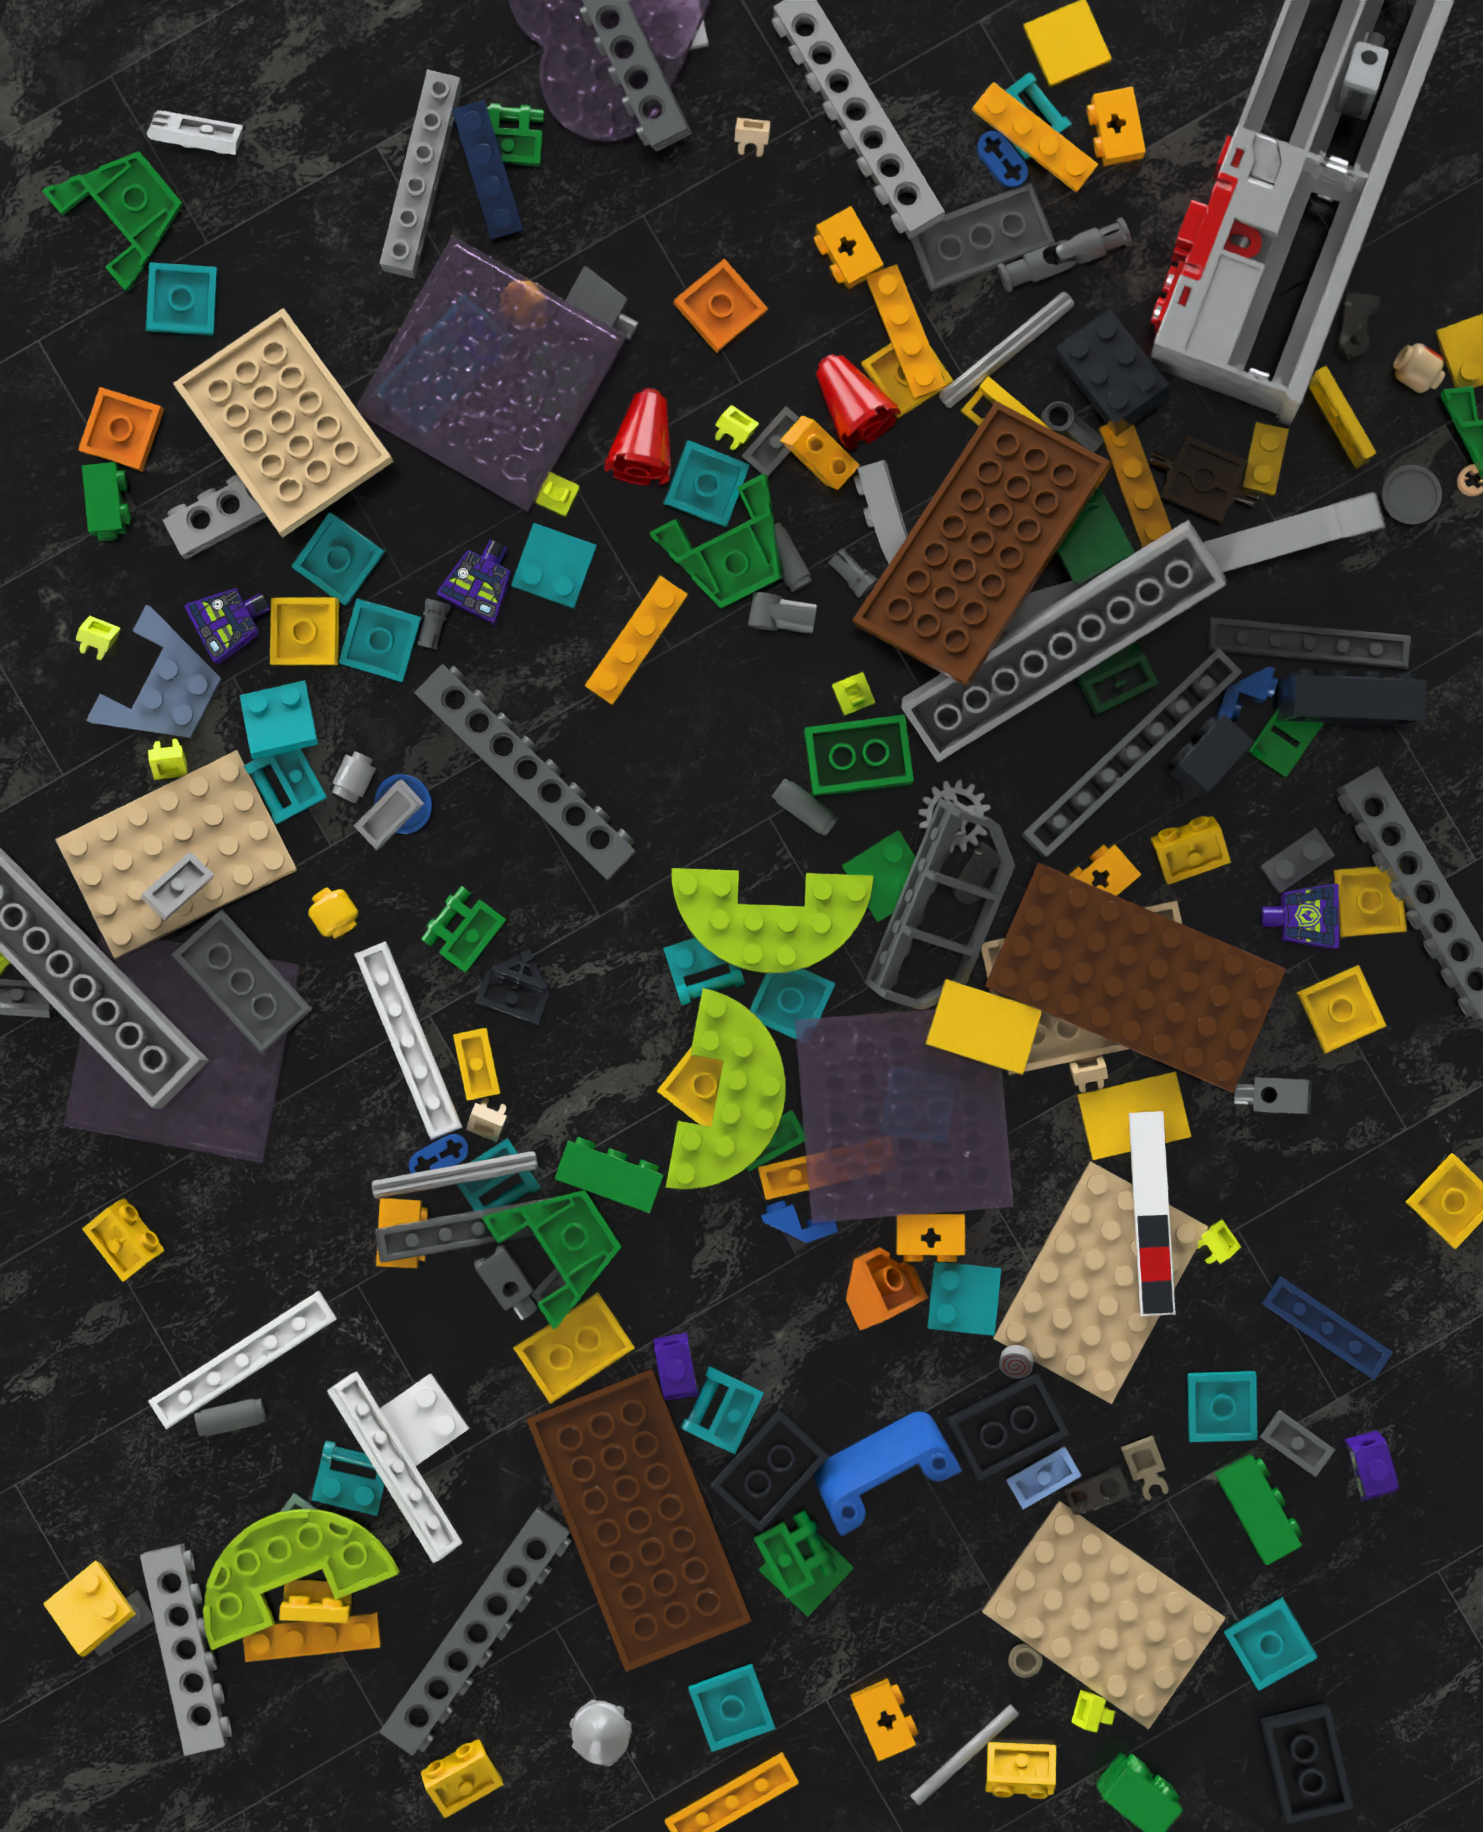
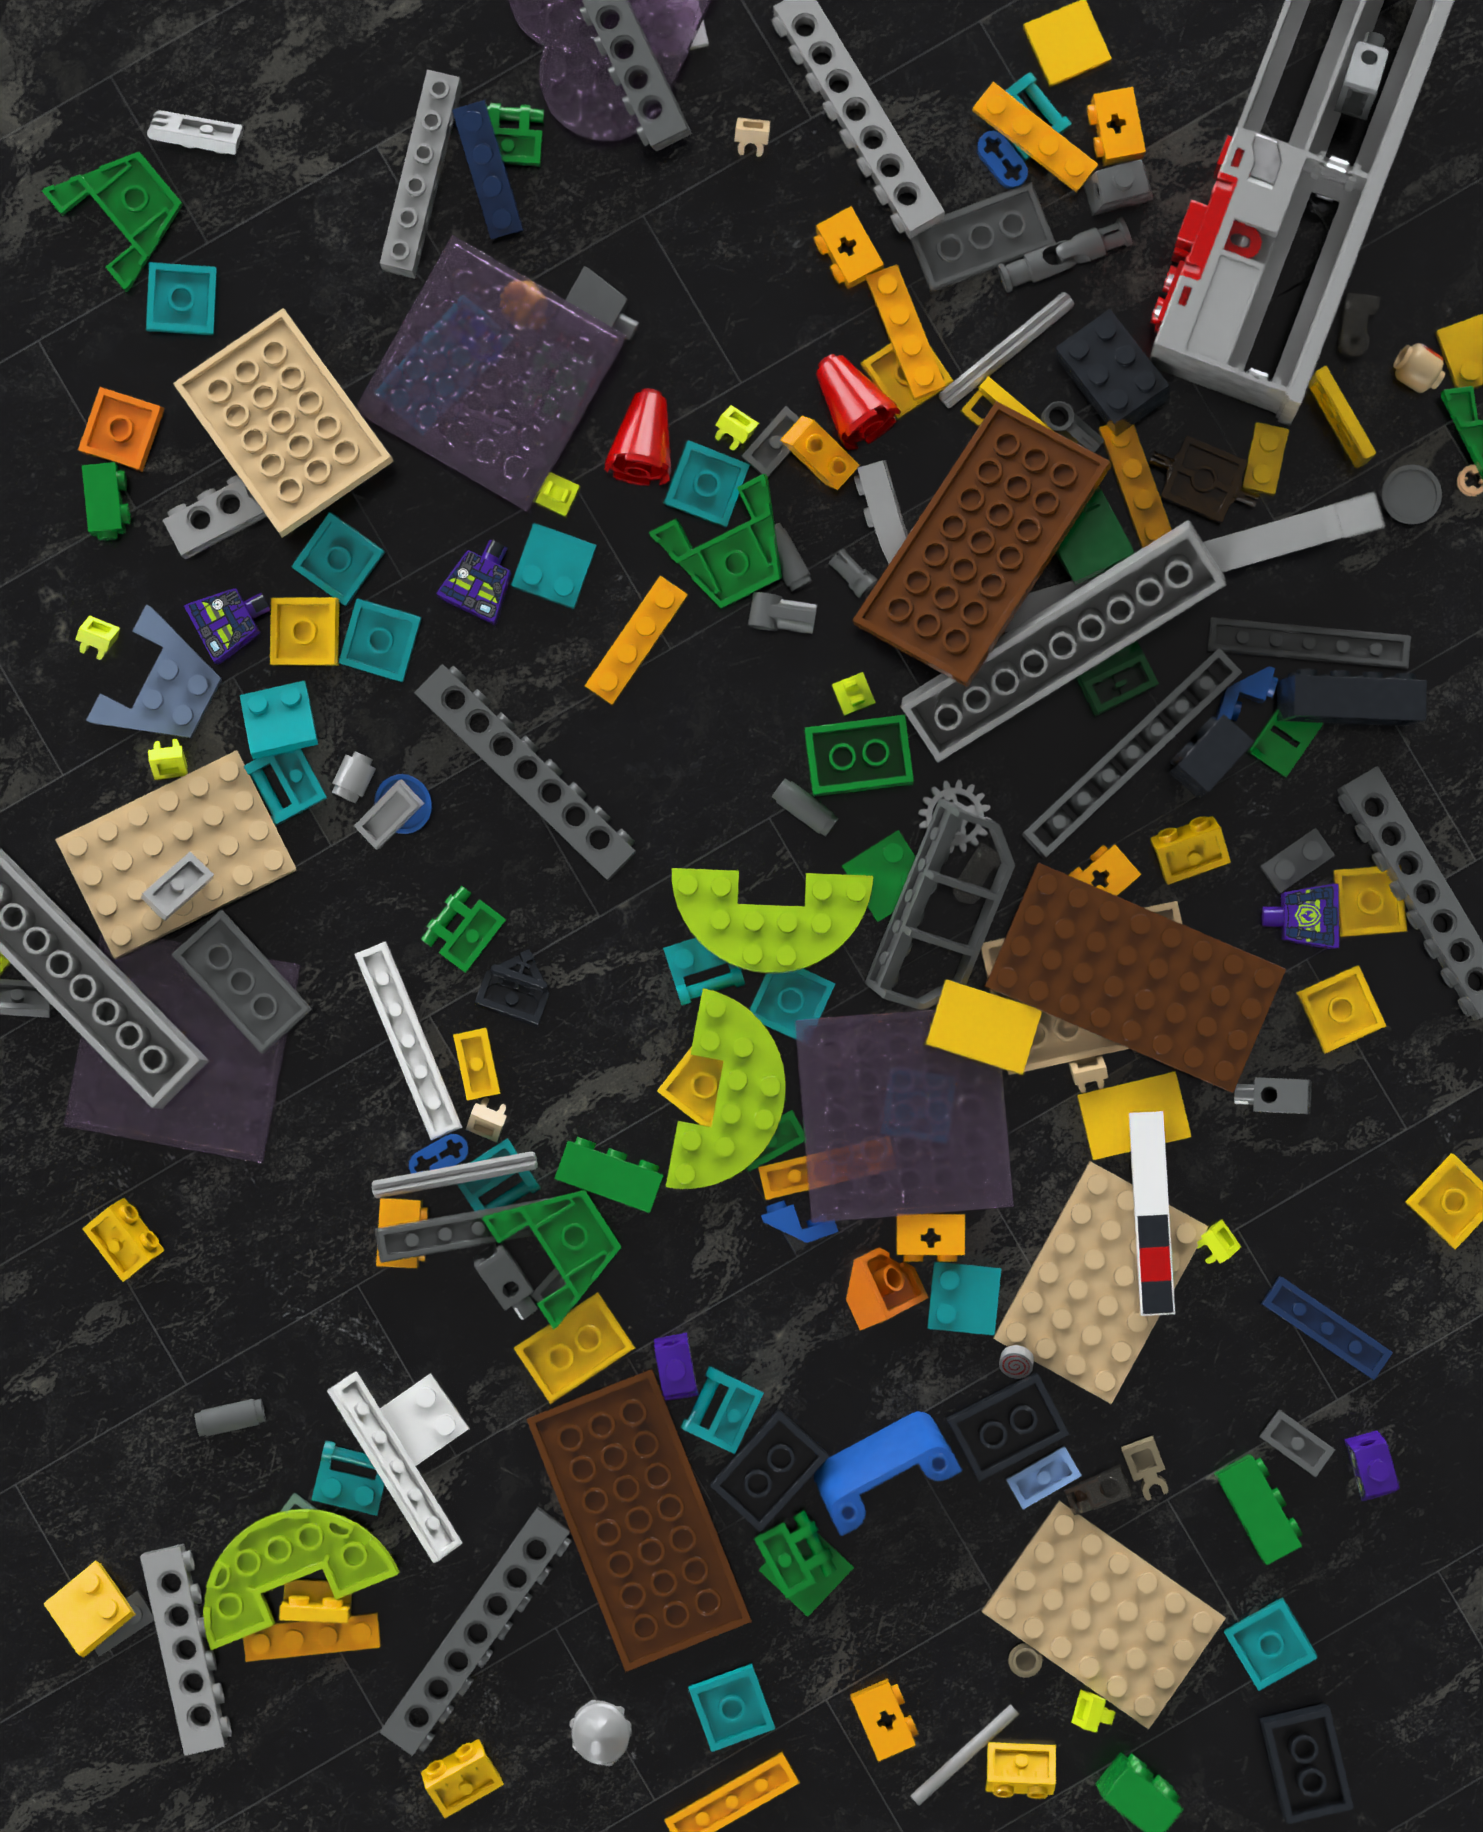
(242, 1360): white tile -> none
(333, 912): yellow head -> none
(435, 615): dark grey pin -> none
(720, 305): orange plate -> none
(1118, 187): none -> dark grey torso
(1222, 1406): teal plate -> none

